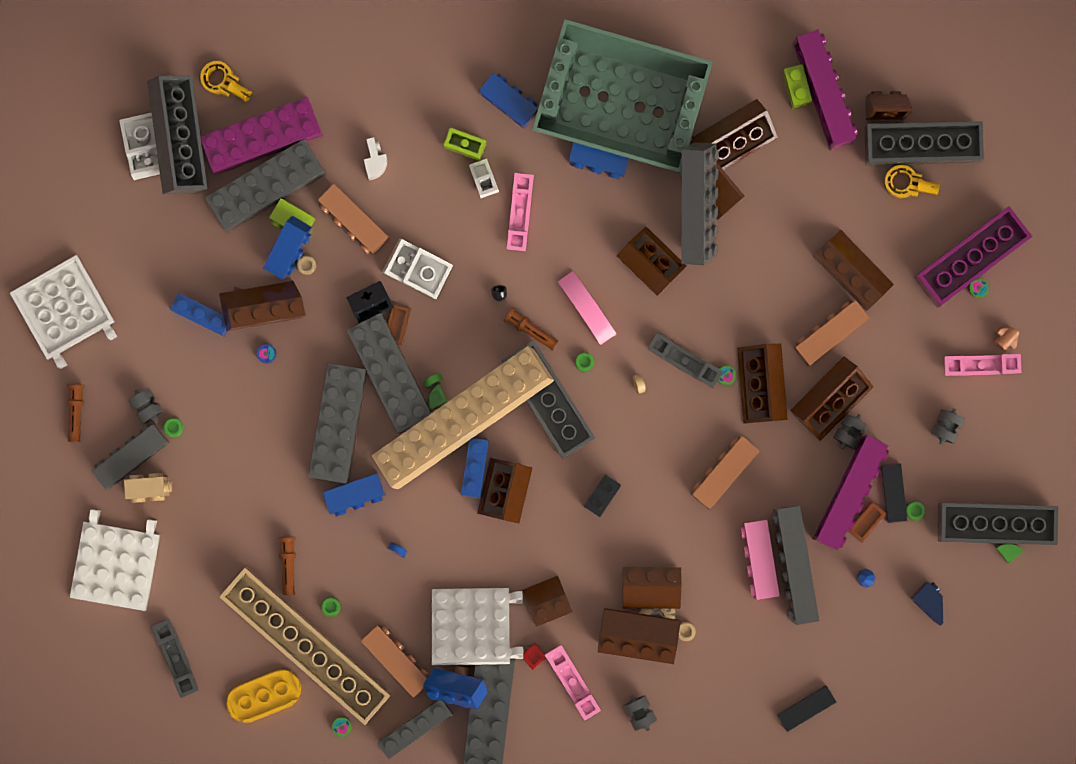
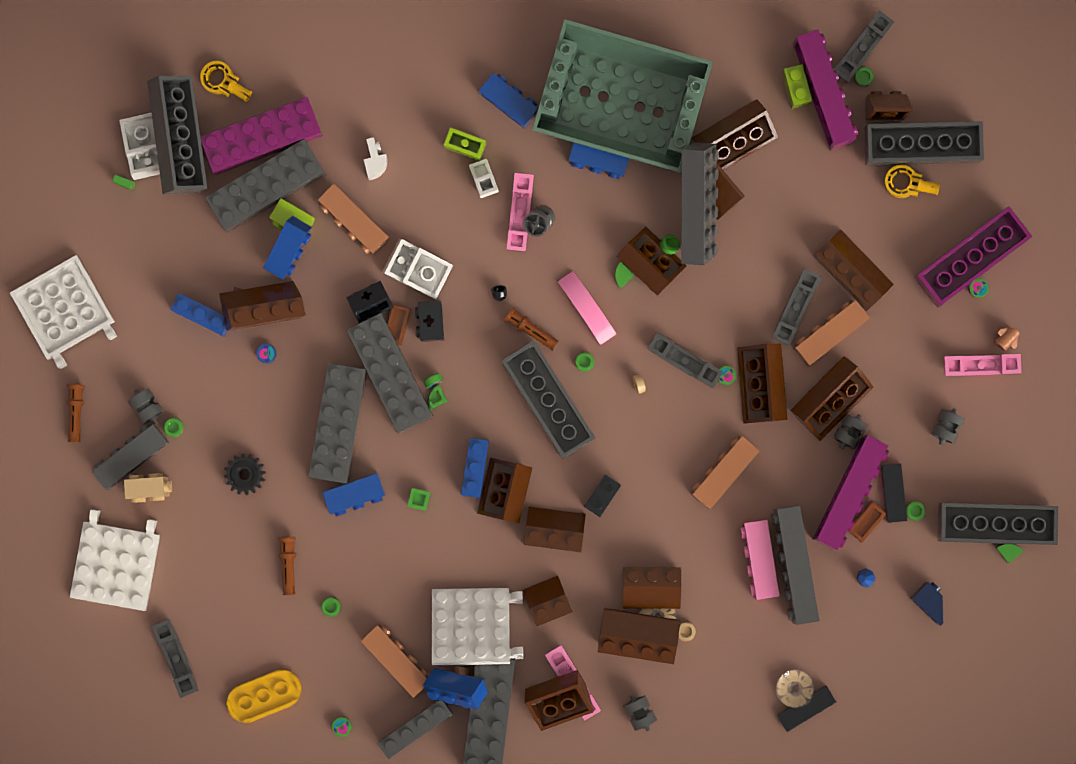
(123, 182): none -> bright green tile
(234, 474): none -> black gear
(305, 645): tan brick -> none
(306, 265): tan tile -> none
(400, 551): blue tile -> none
(419, 499): none -> bright green plate
(432, 310): none -> black brick
(462, 418): tan brick -> none
(533, 656): red tile -> none
(539, 220): none -> dark grey wheel
(554, 529): none -> reddish brown slope
(558, 700): none -> reddish brown slope
(622, 275): none -> bright green tile
(669, 244): none -> bright green tile
(796, 306): none -> dark grey slope
(805, 688): none -> clear dish
(863, 46): none -> dark grey slope
(863, 76): none -> bright green tile

